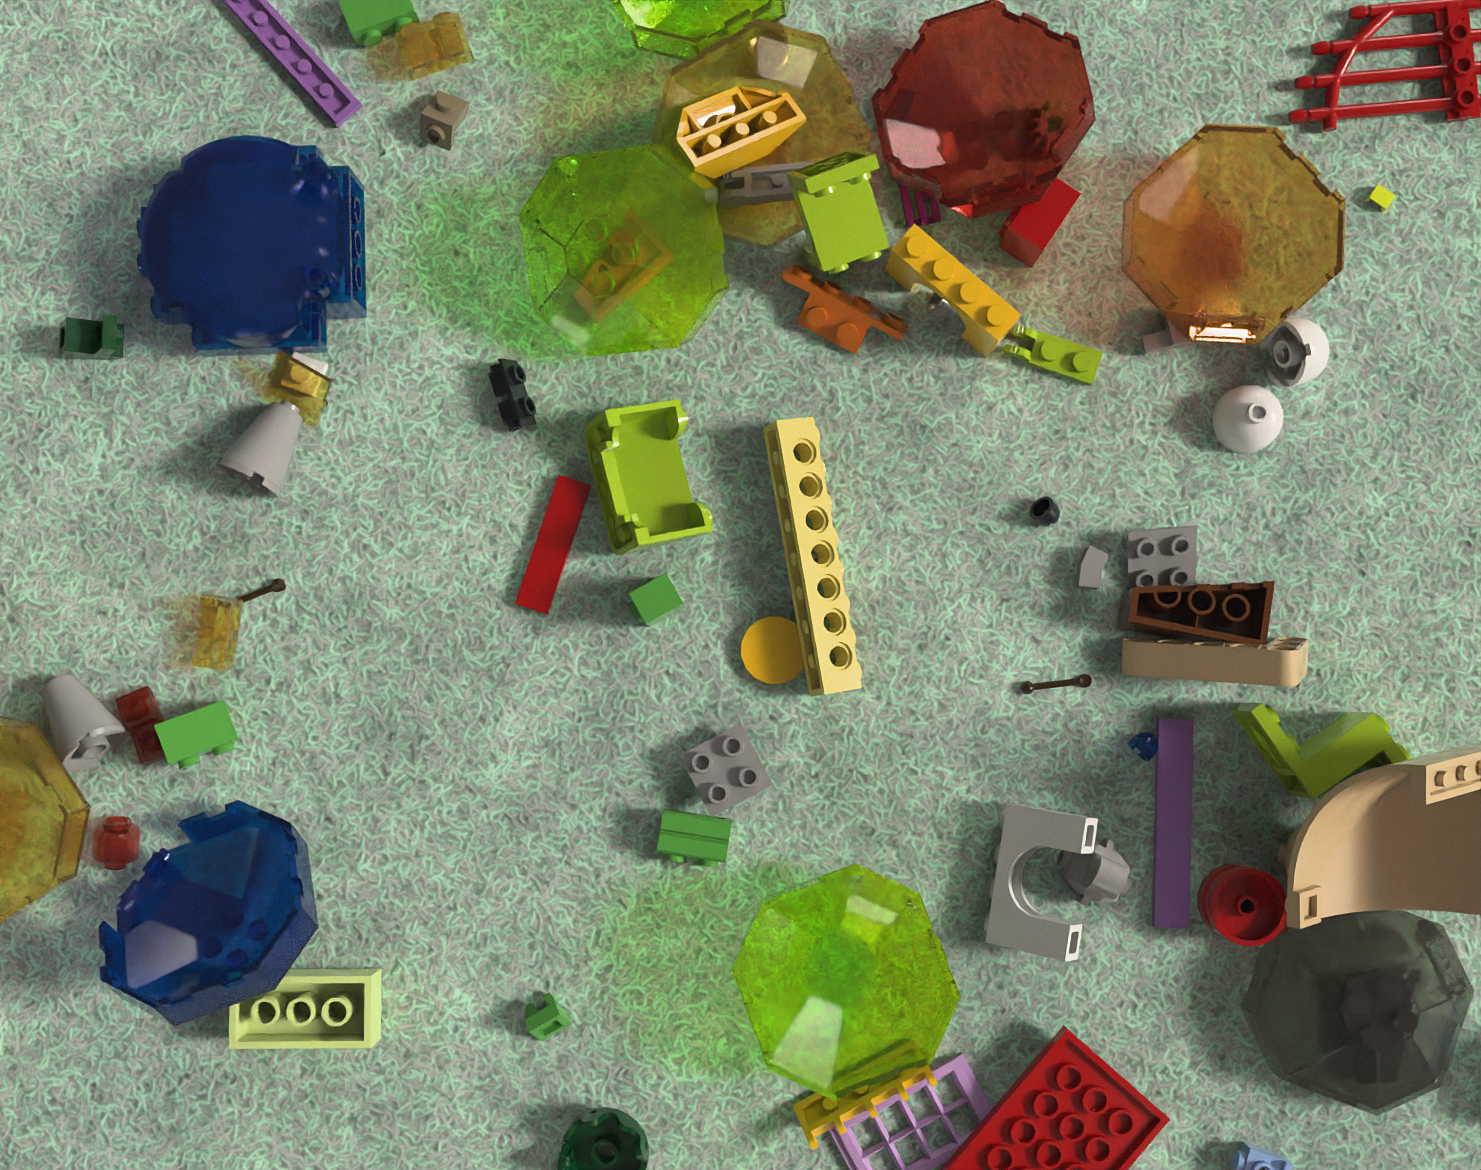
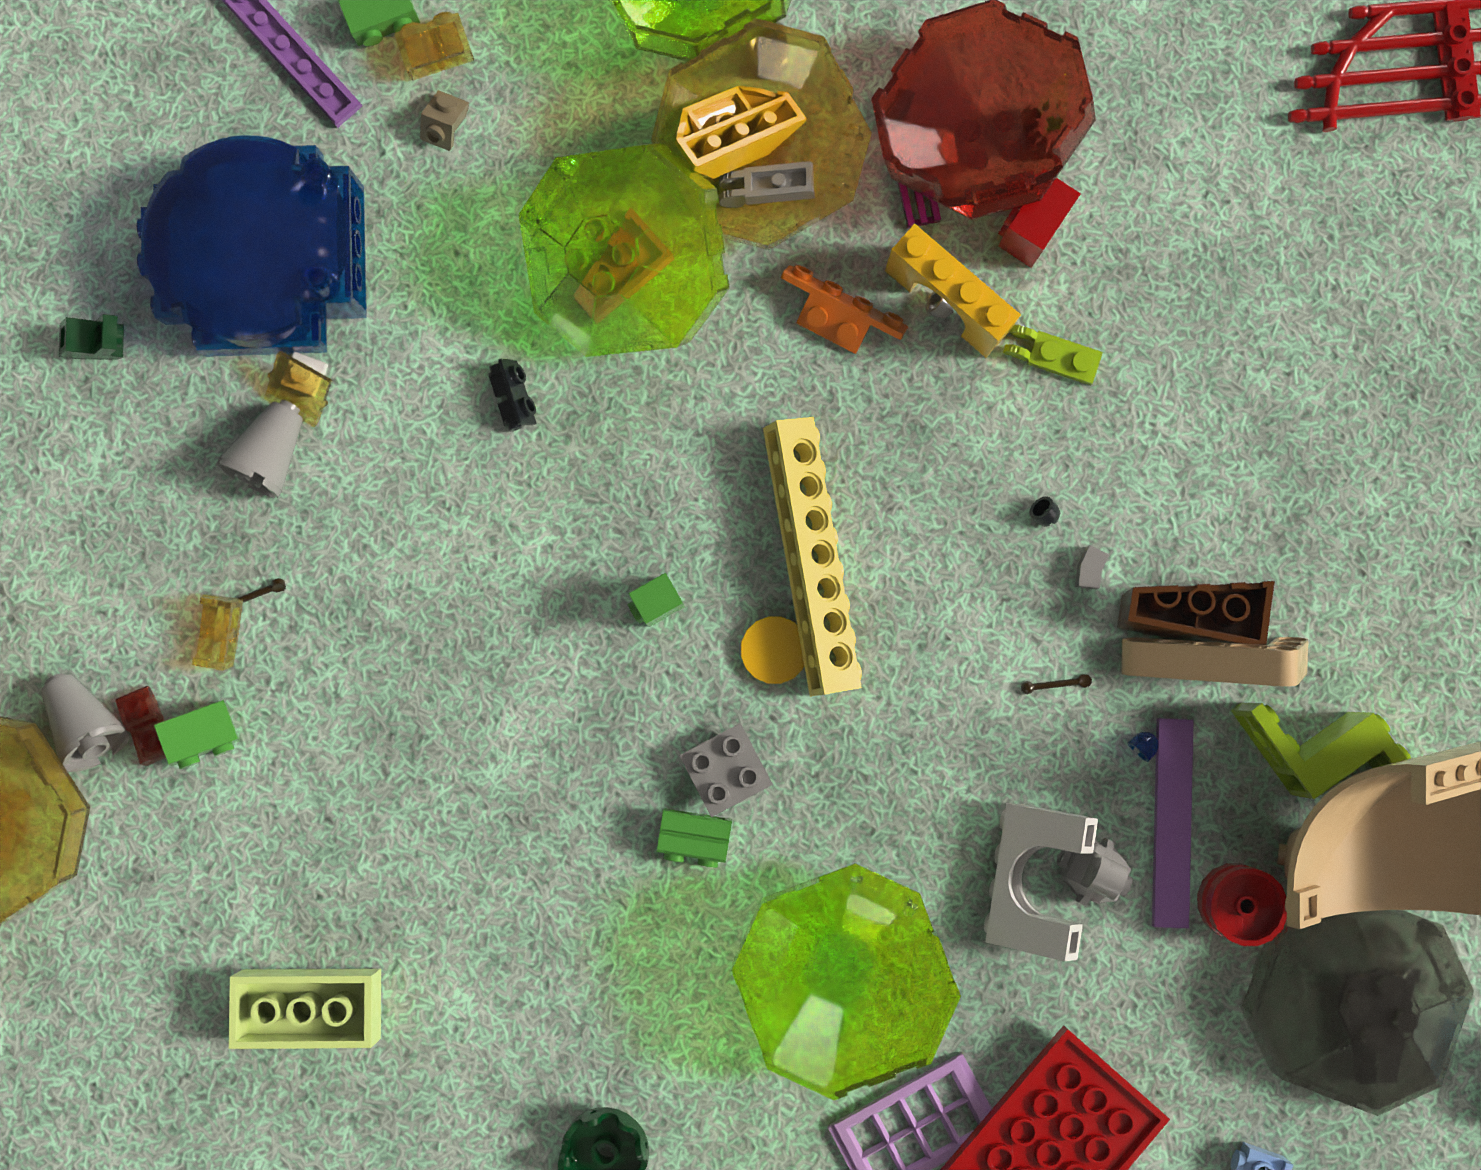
(116, 842): clear red head -> none
(212, 917): clear blue windscreen -> none
(548, 1020): bright green tile -> none
(553, 544): red tile -> none
(643, 477): lime windscreen -> none
(821, 1113): yellow hinge -> none
(839, 210): lime bracket -> none
(1161, 556): light grey hinge -> none
(1163, 340): light grey piece -> none
(1232, 234): clear orange windscreen -> none
(1247, 418): white cylinder -> none
(1299, 351): white cylinder -> none
(1381, 197): neon yellow piece -> none

